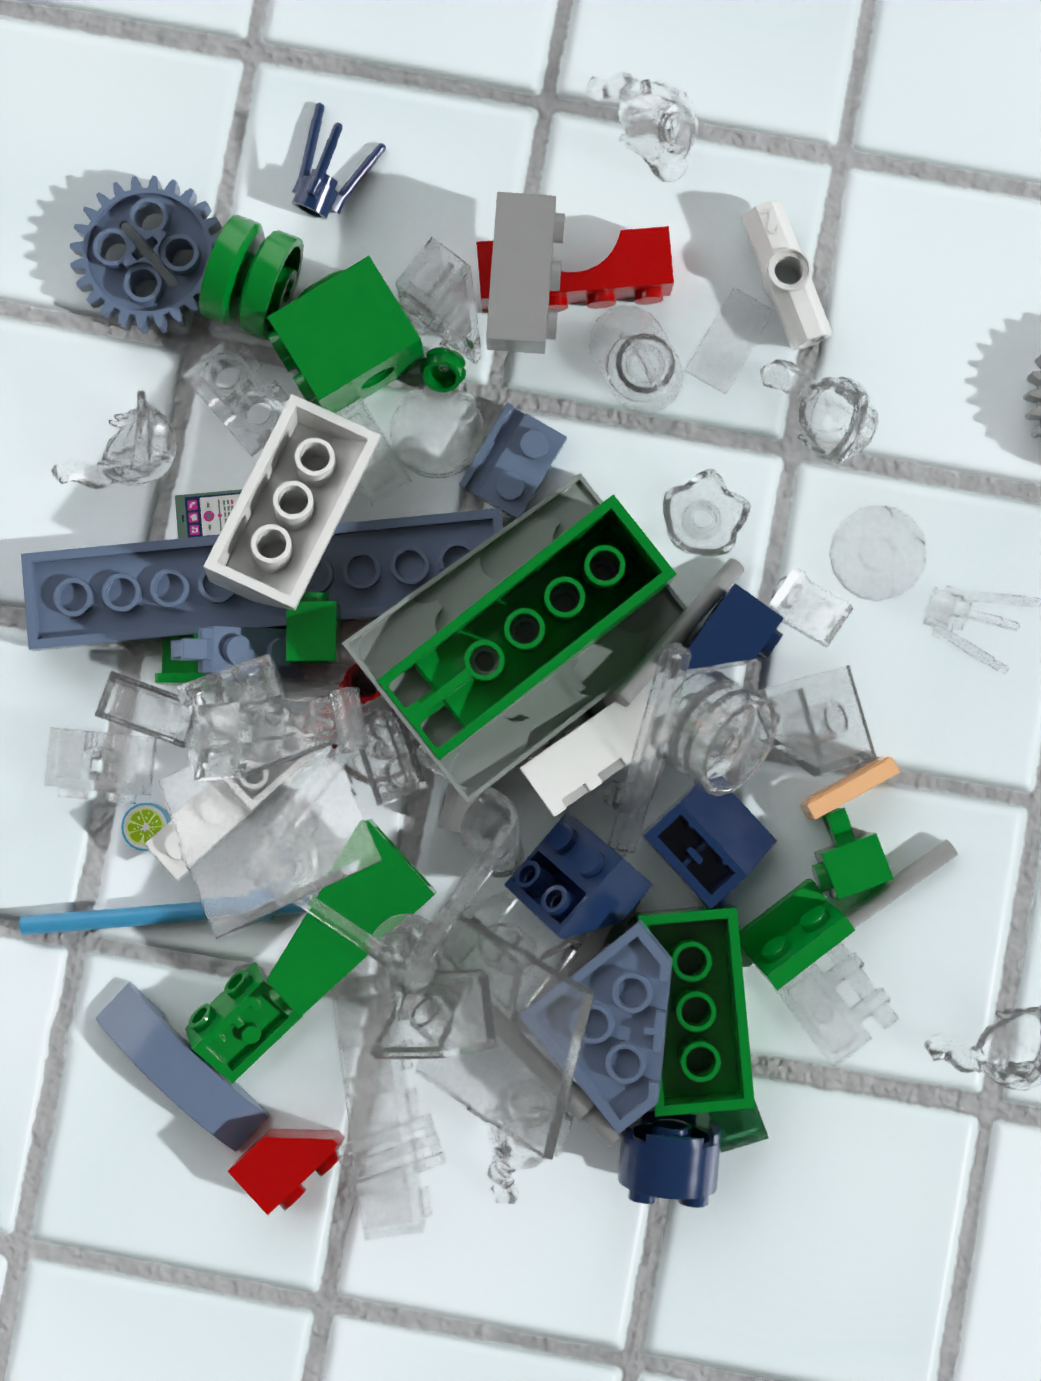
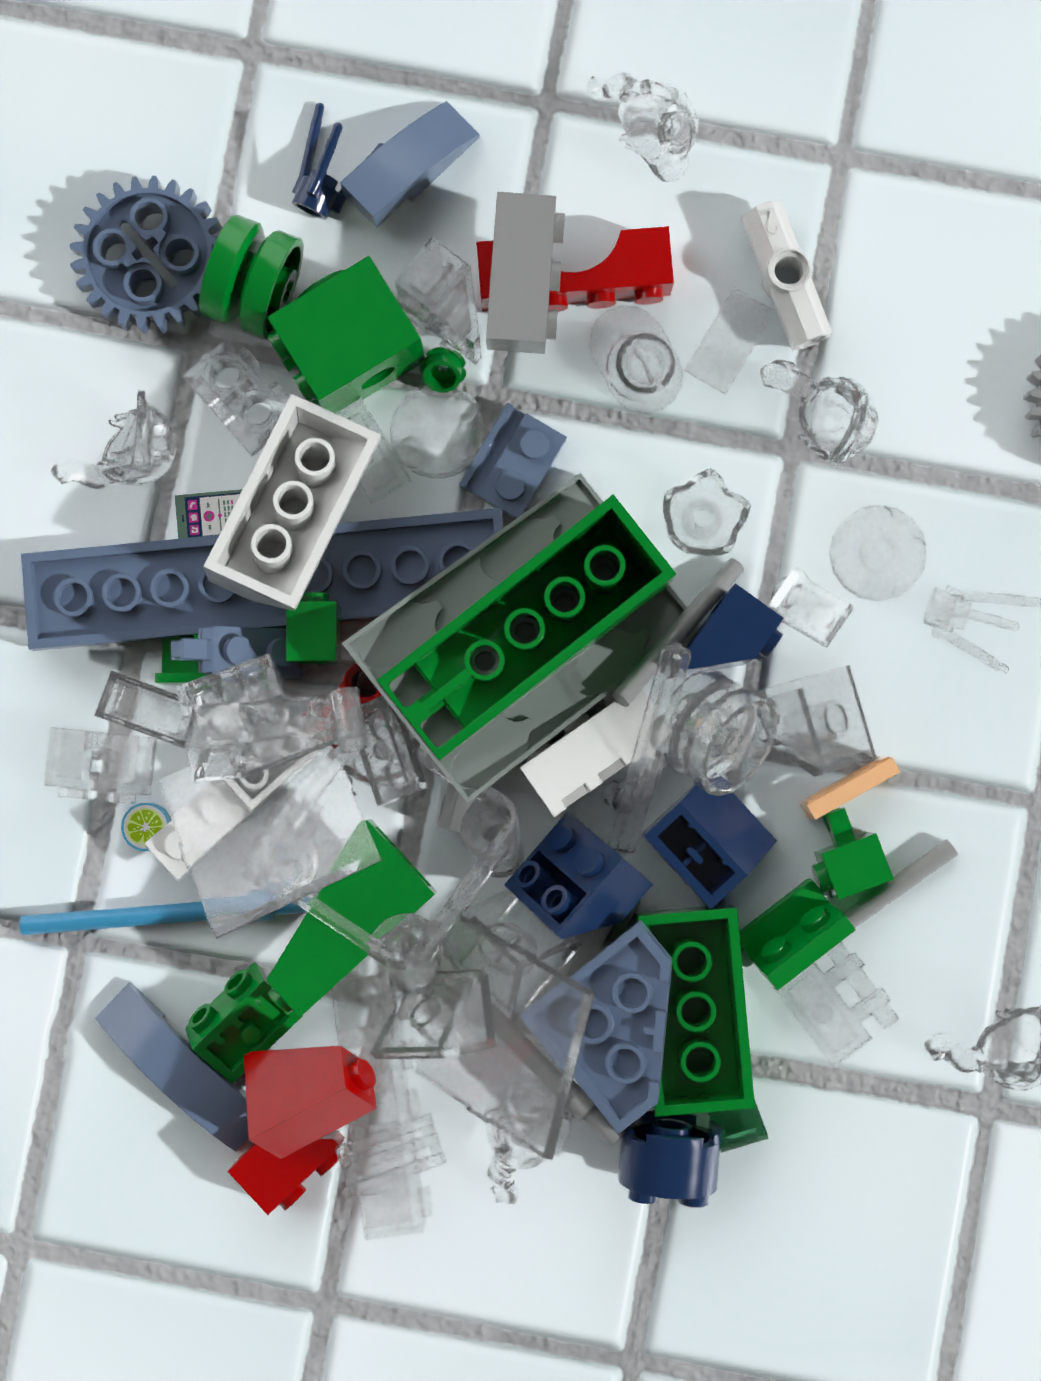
(304, 1095): none -> red slope
(408, 163): none -> sand blue slope

